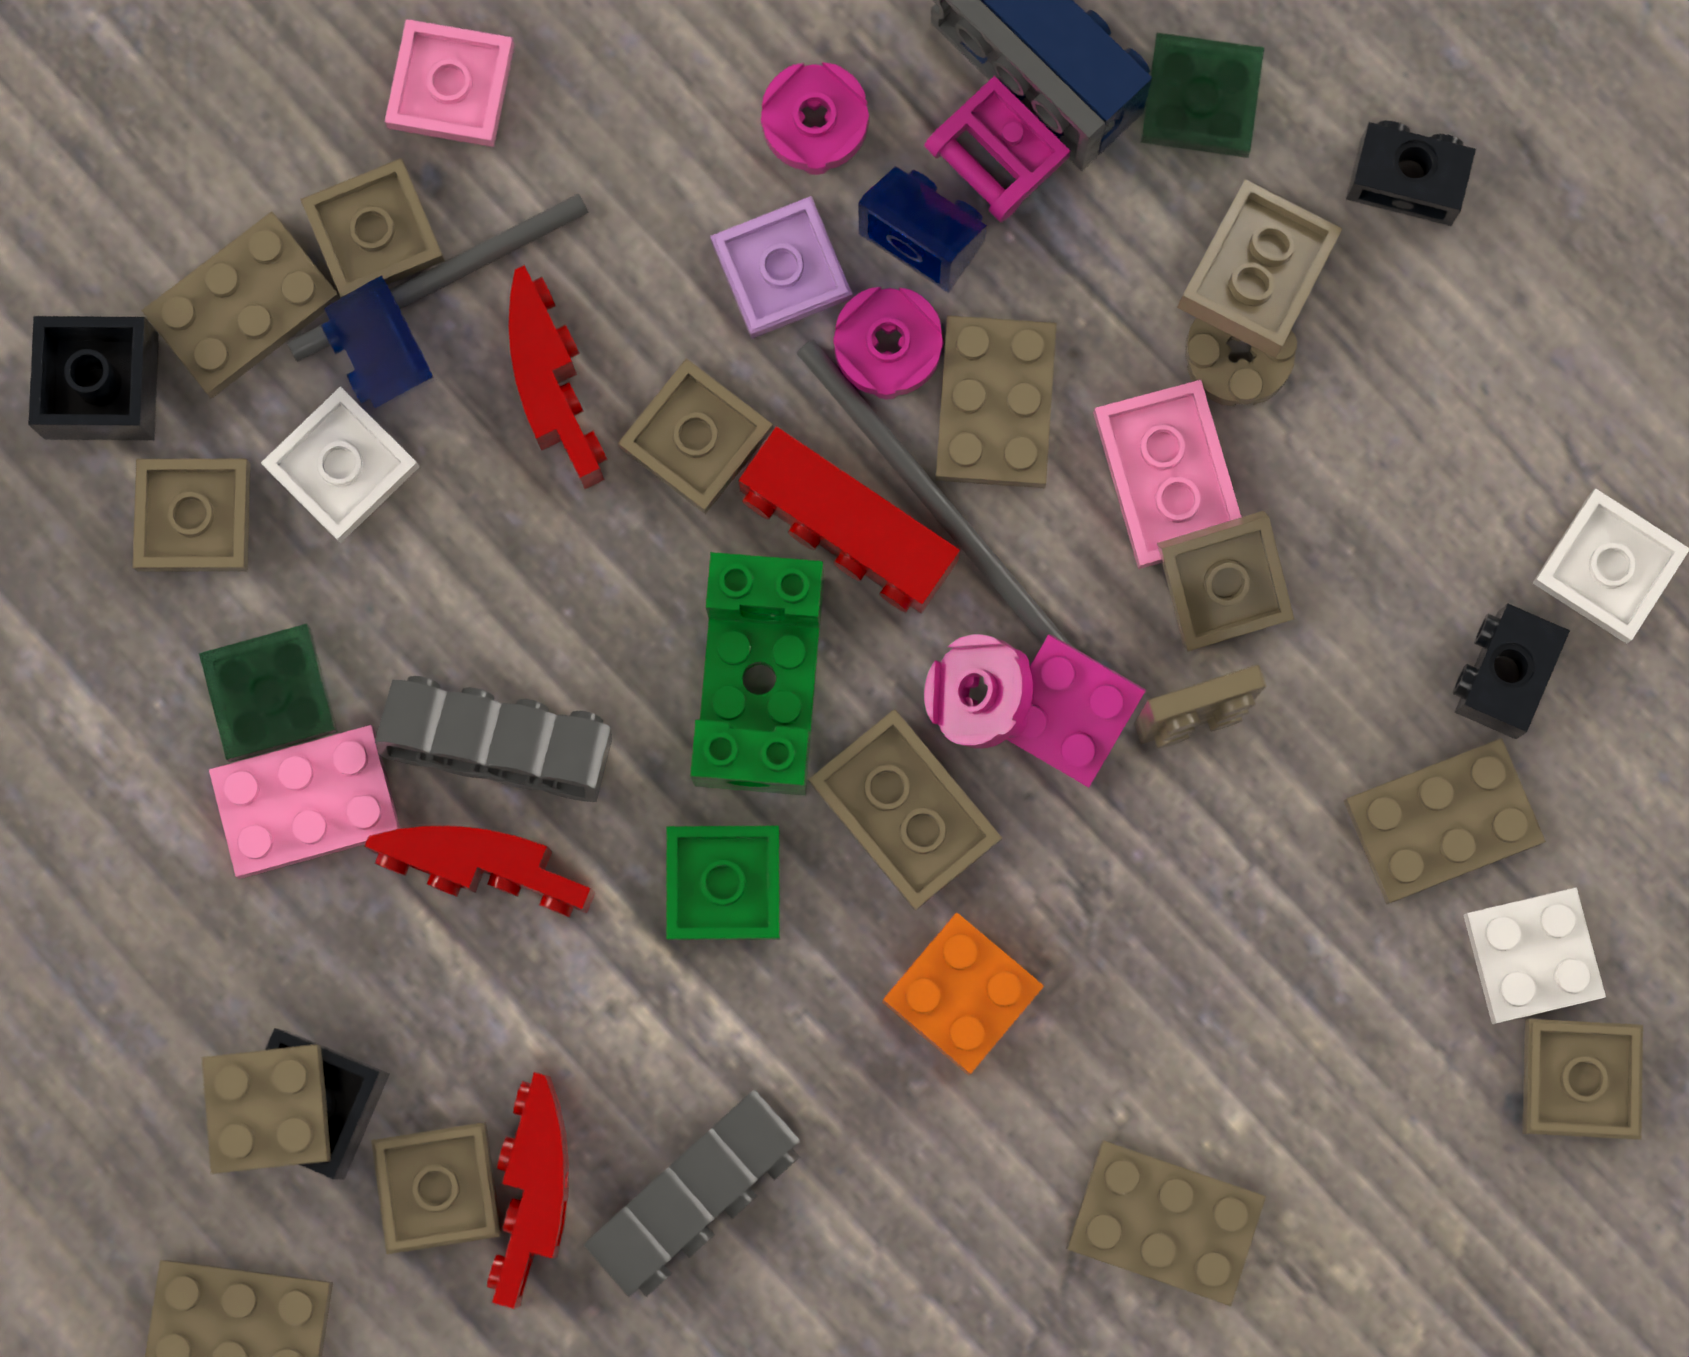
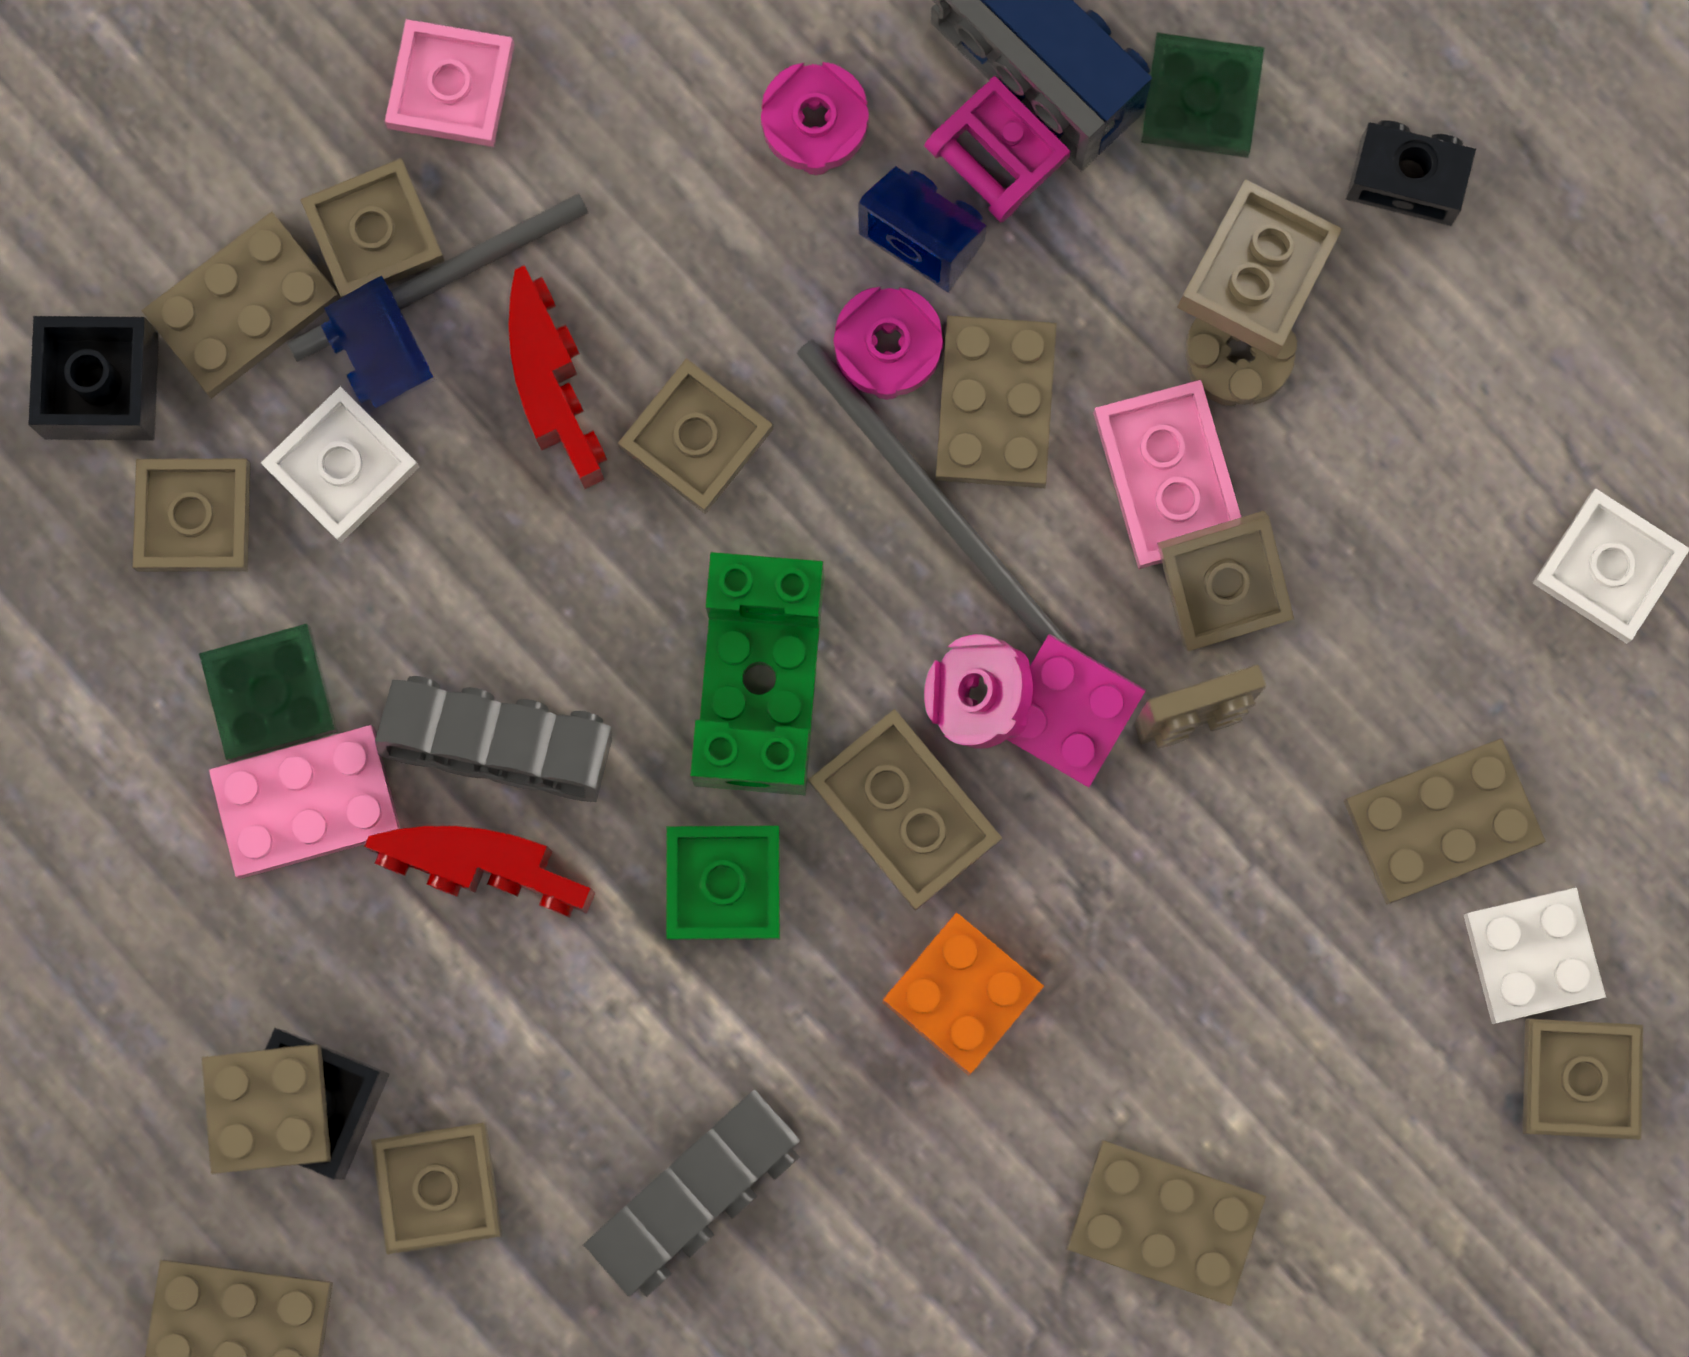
(540, 1167): red slope -> none
(781, 267): lavender tile -> none
(848, 521): red brick -> none
(1533, 647): black brick -> none

